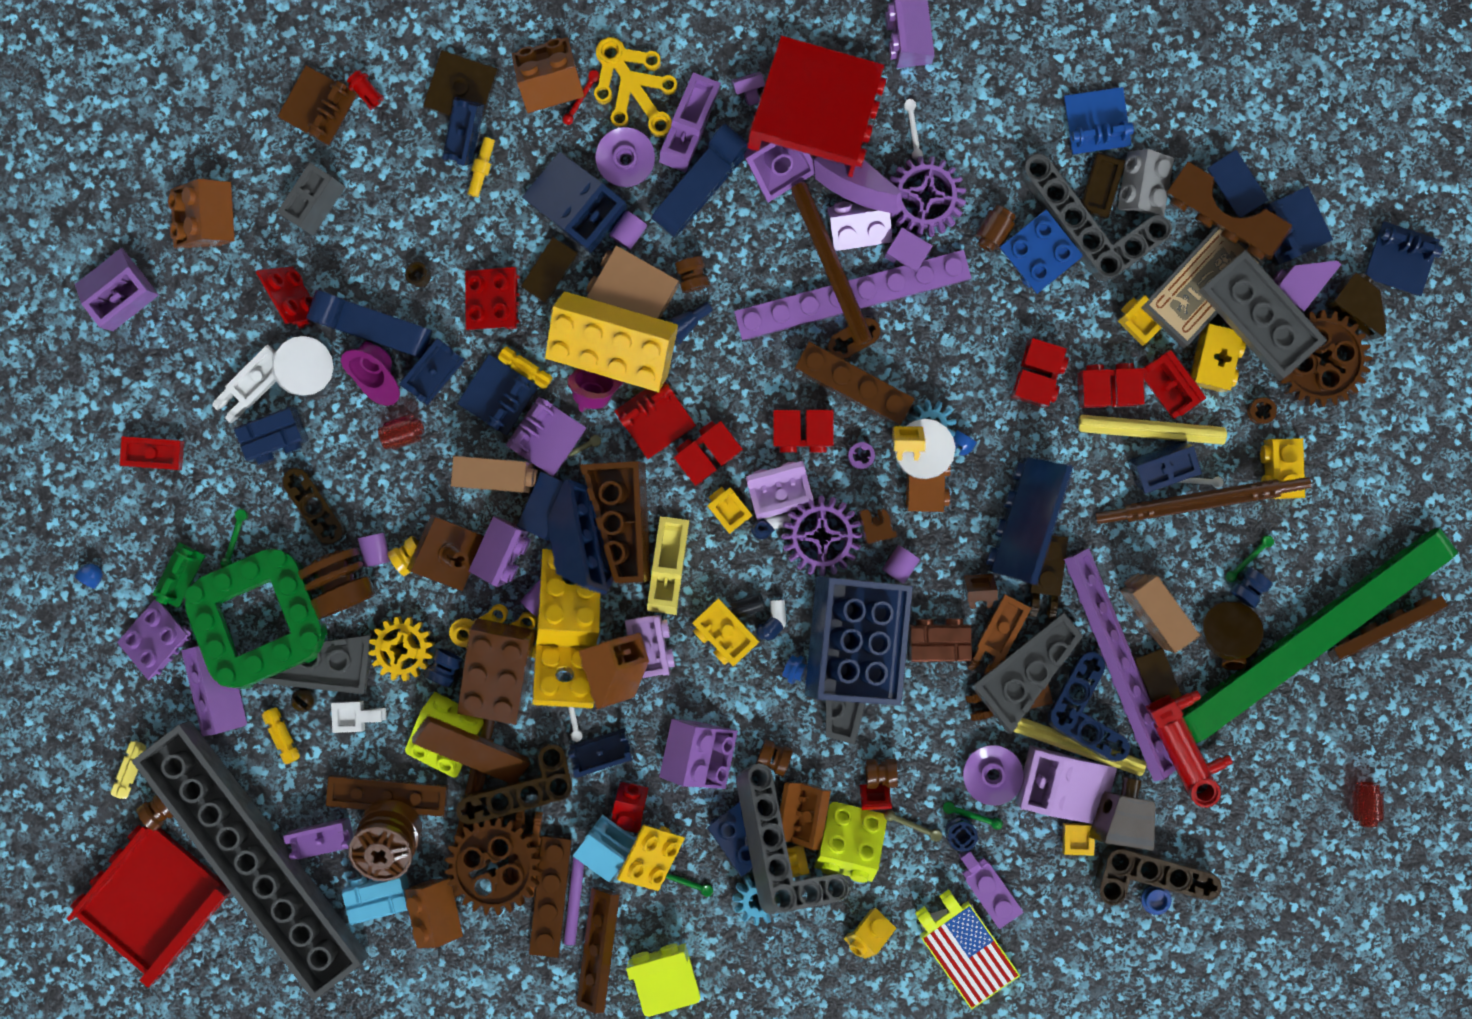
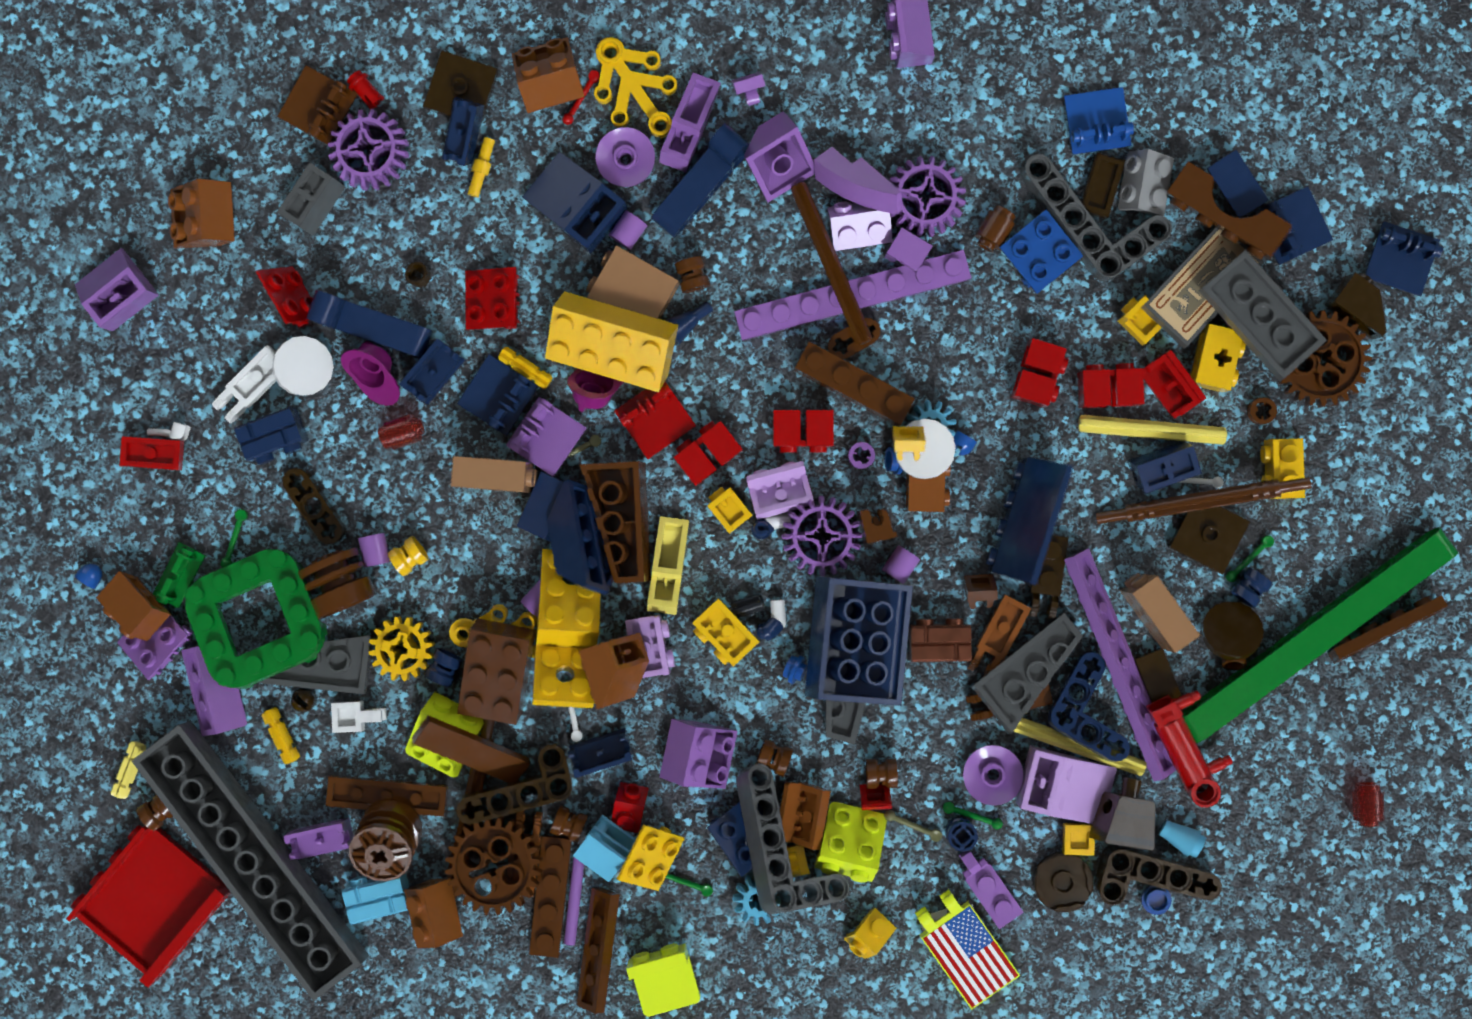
(132, 606): none -> dark orange brick
(178, 431): none -> white hand
(344, 152): none -> medium lavender gear
(445, 552): reddish brown tile -> none
(499, 552): medium lavender slope -> none
(549, 270): dark brown tile -> none
(569, 824): none -> reddish brown wheel
(818, 102): red panel -> none
(891, 462): none -> blue plate
(910, 106): white hinge -> none
(1062, 882): none -> dark brown tile
(1185, 839): none -> medium azure cone
(1209, 537): none -> dark brown plate
(1305, 281): medium lavender slope -> none

